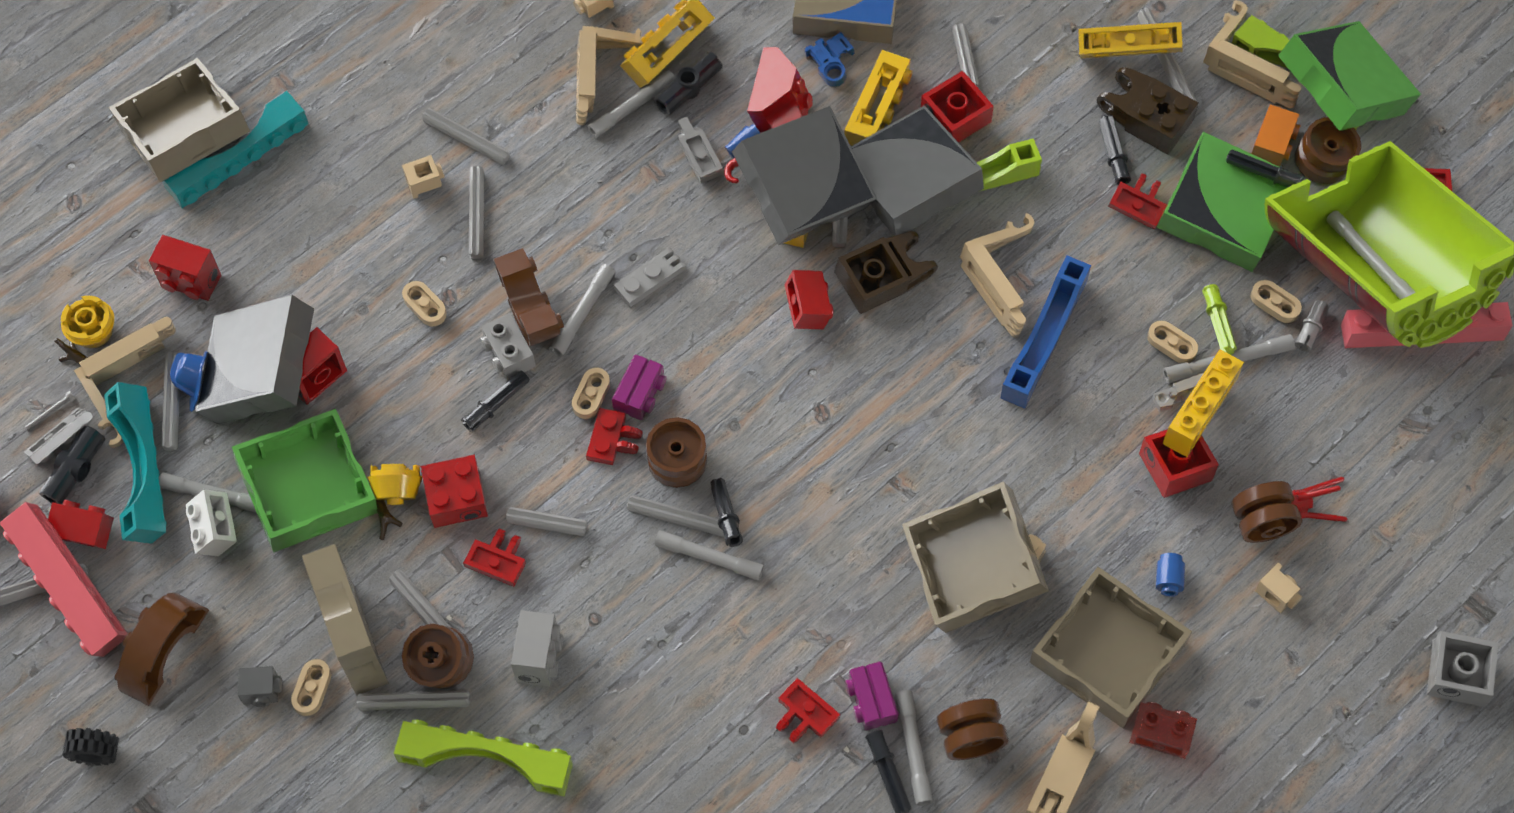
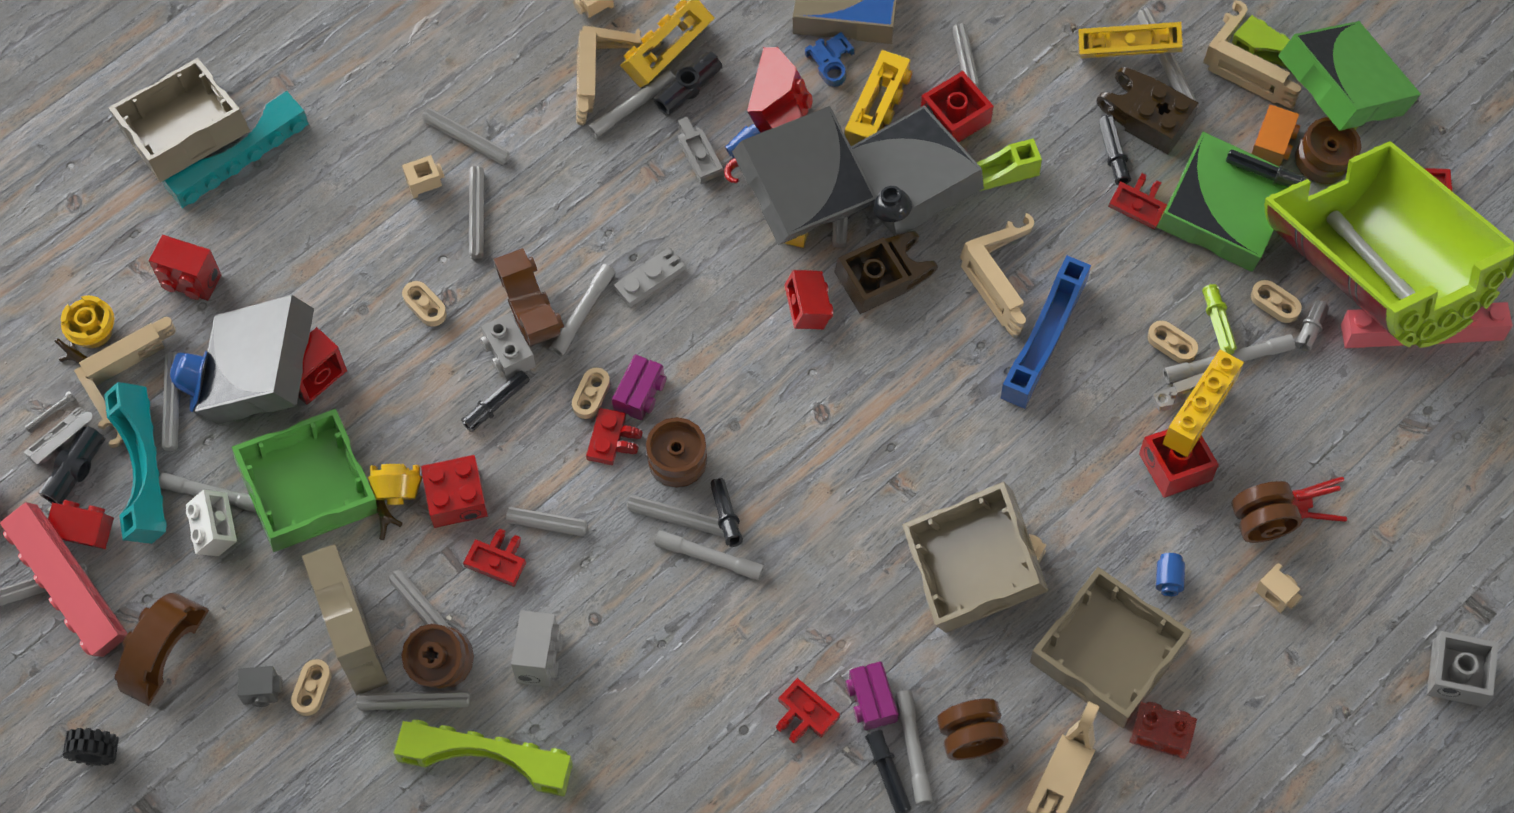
(892, 204): none -> black piece

